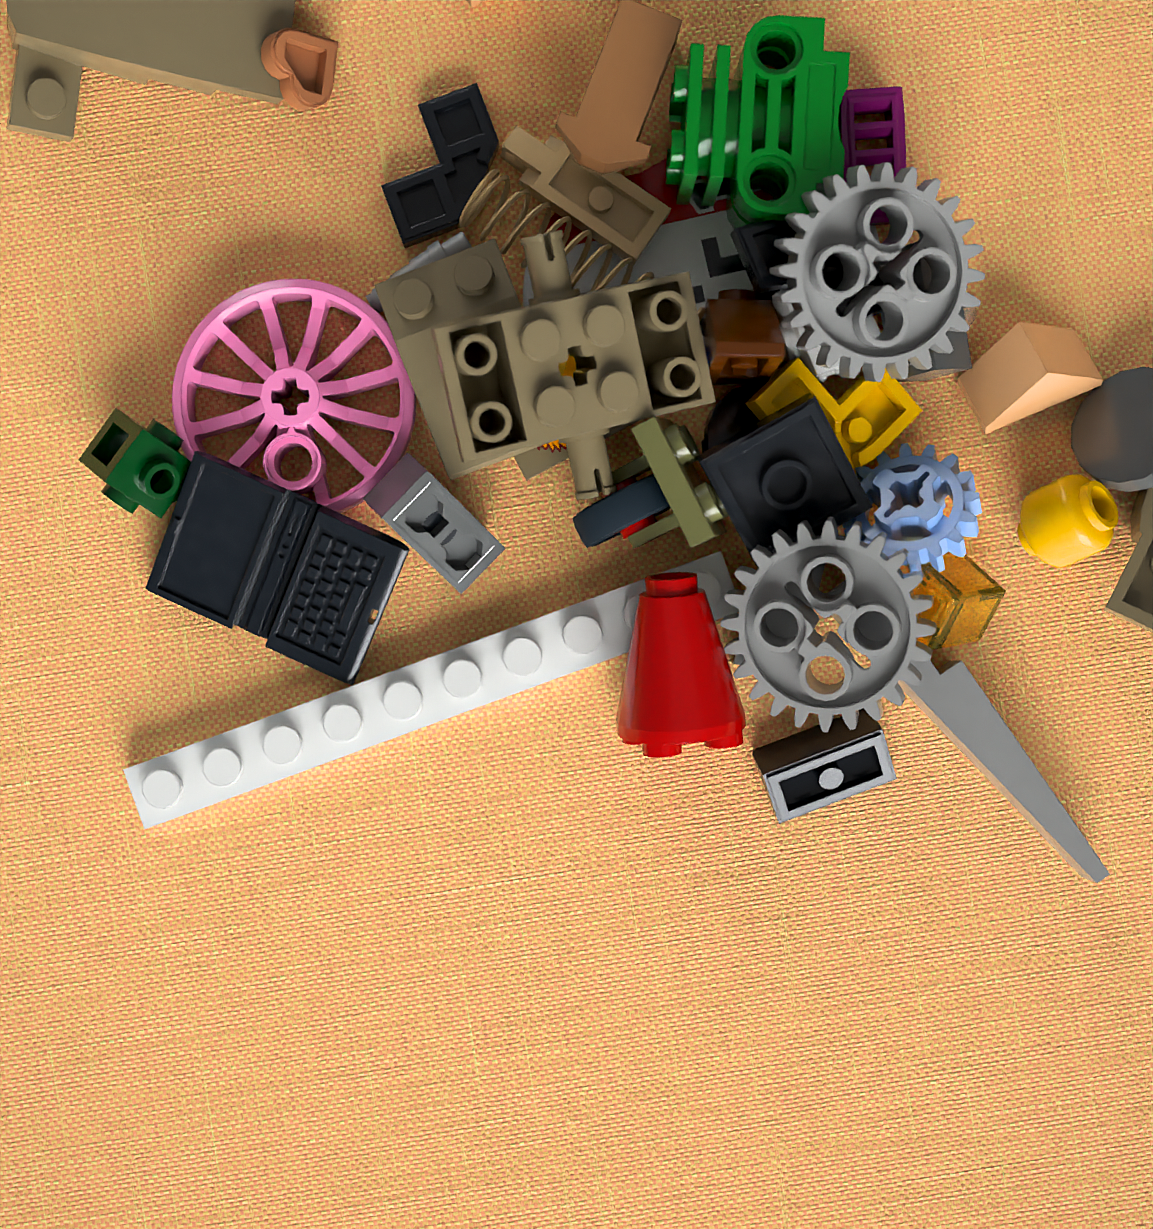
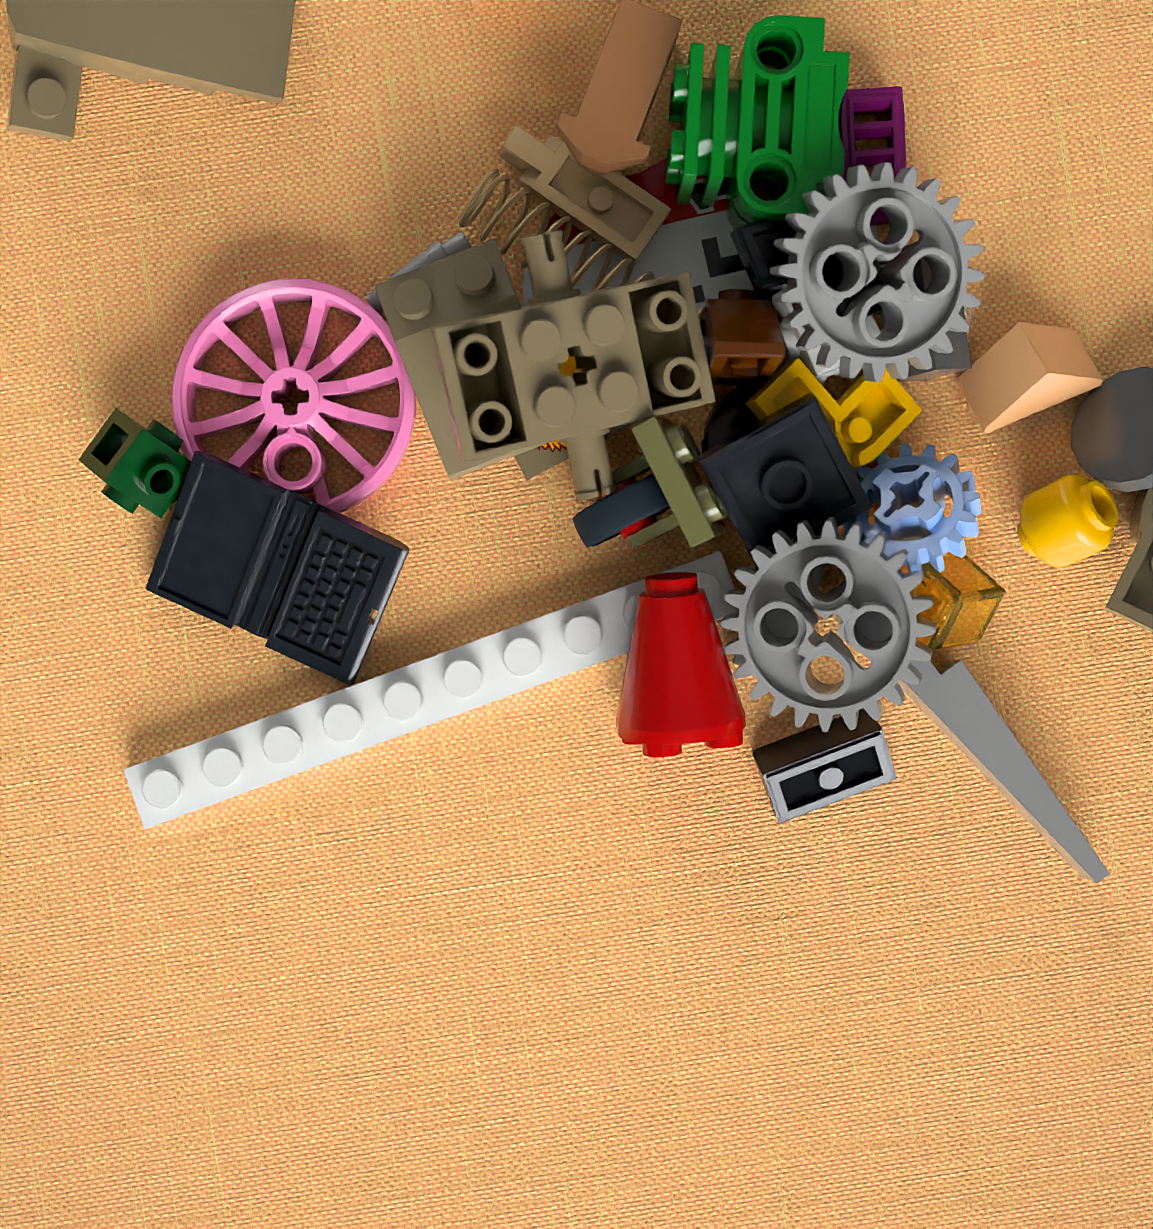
(302, 65): nougat tile -> none
(434, 523): dark grey piece -> none
(465, 145): black tile -> none

